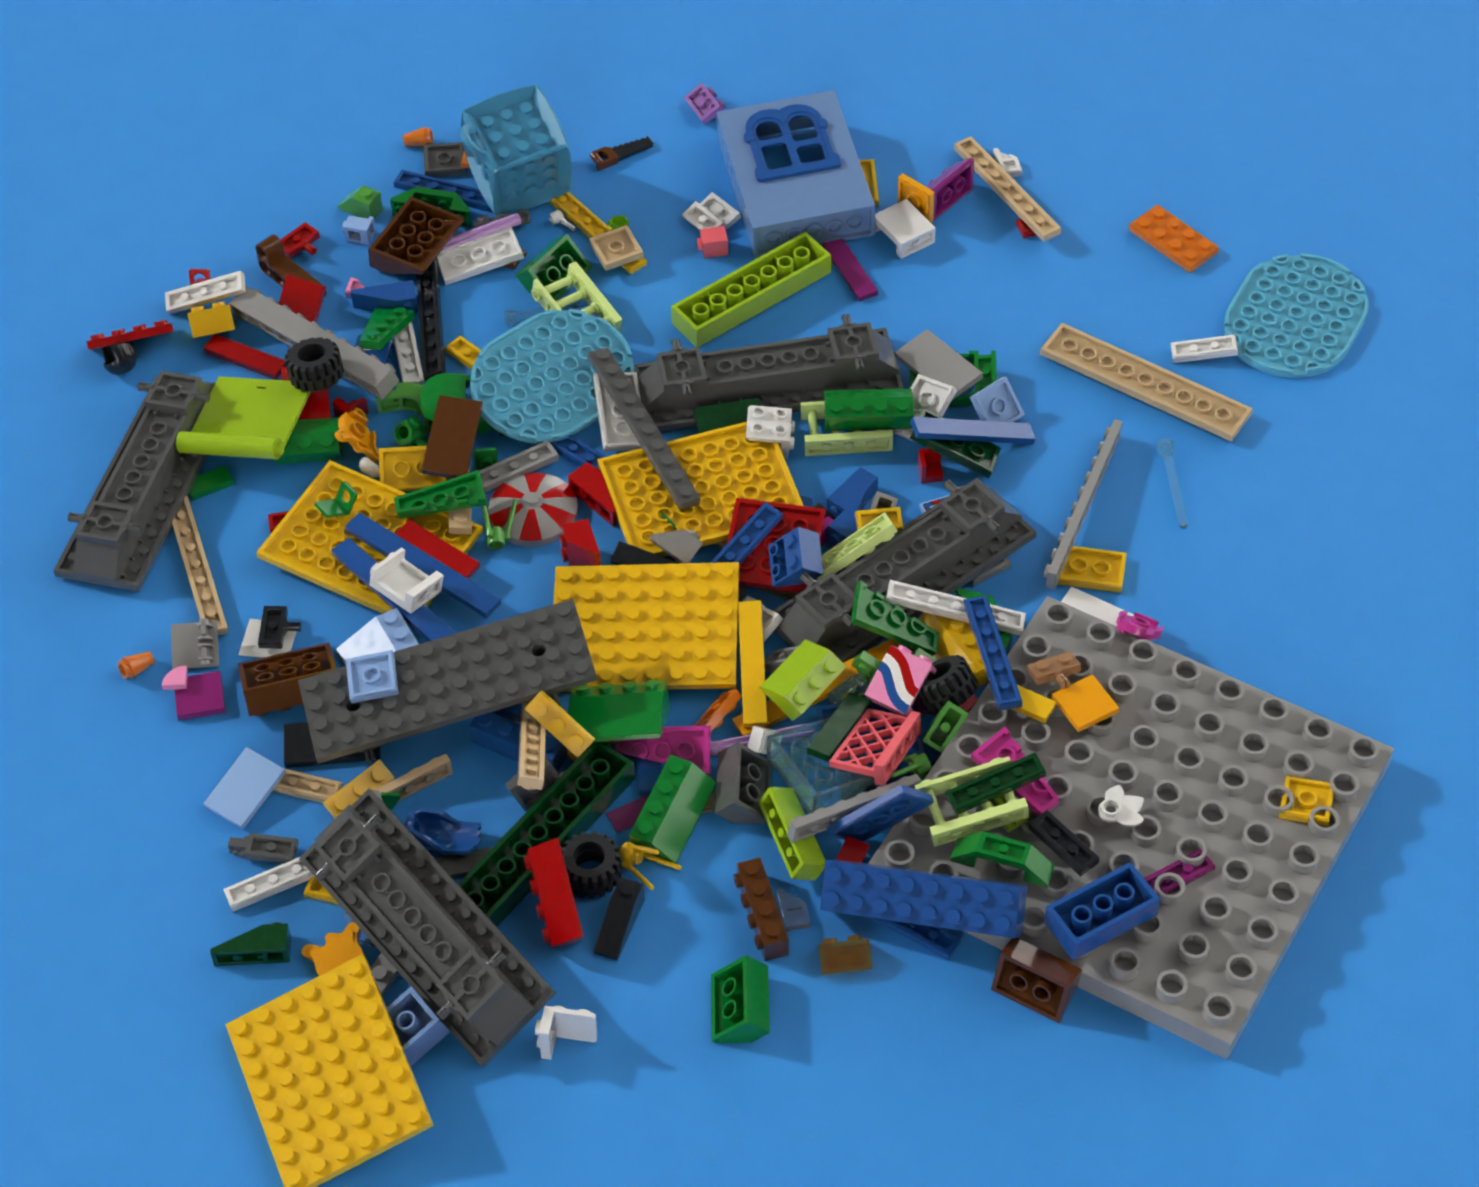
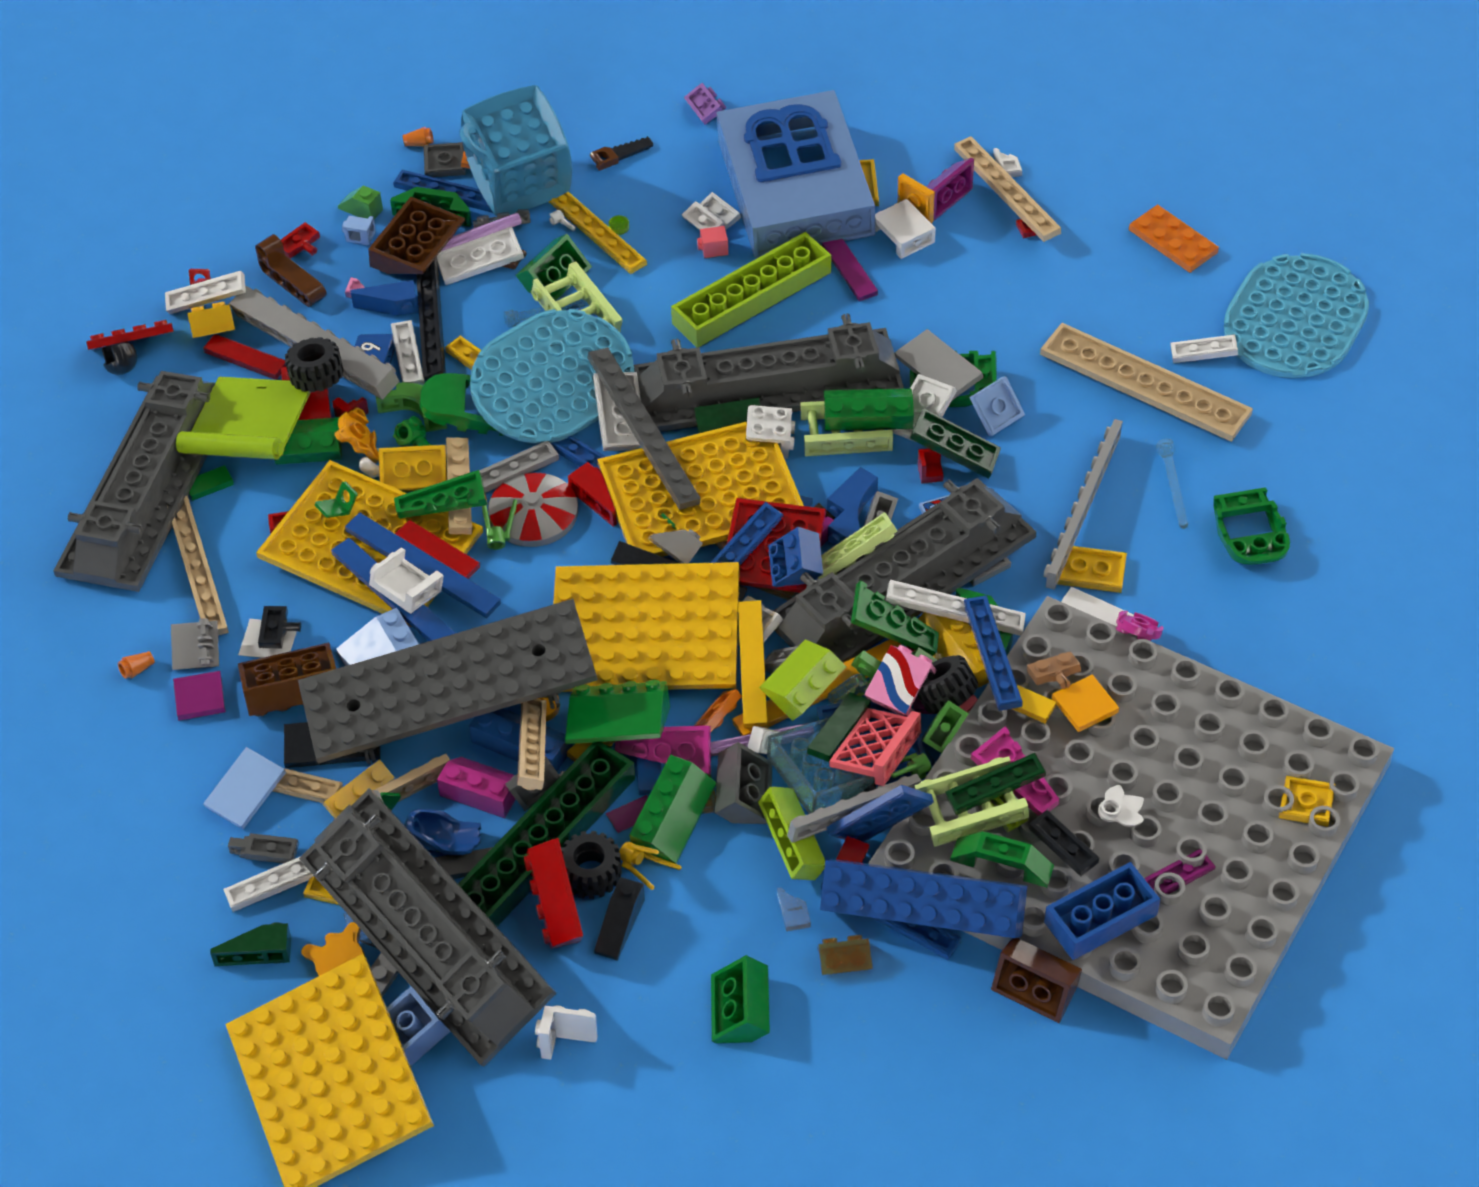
(176, 679): bright pink tile -> none
(302, 297): red tile -> none
(372, 676): light blue tile -> none
(384, 326): green wing -> none
(452, 437): reddish brown tile -> none
(476, 786): none -> dark pink slope
(485, 457): green bracket -> none
(559, 723): yellow plate -> none
(579, 544): red slope -> none
(616, 247): tan plate -> none
(762, 909): reddish brown brick -> none
(865, 516): yellow tile -> none
(972, 430): tile -> none
(1253, 548): none -> green slope

